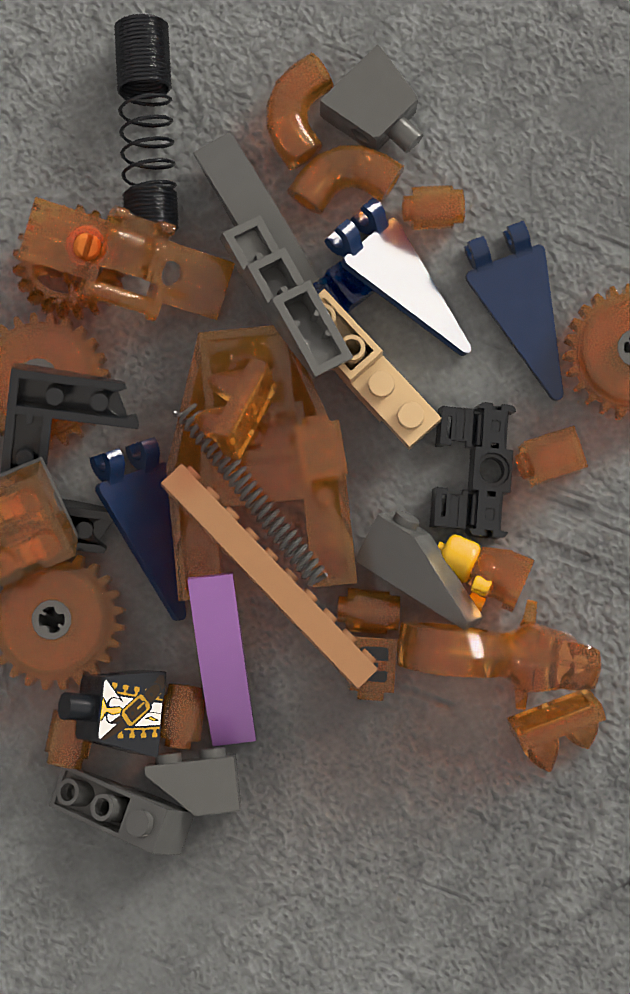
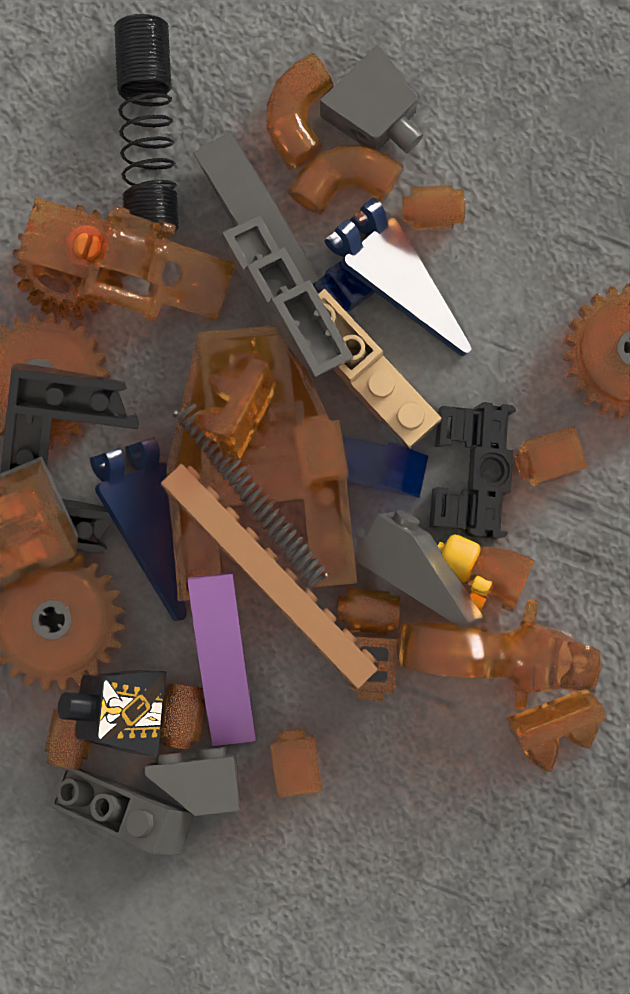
(295, 763): none -> clear orange brick
(385, 466): none -> clear blue slope
(520, 301): dark blue flag -> none

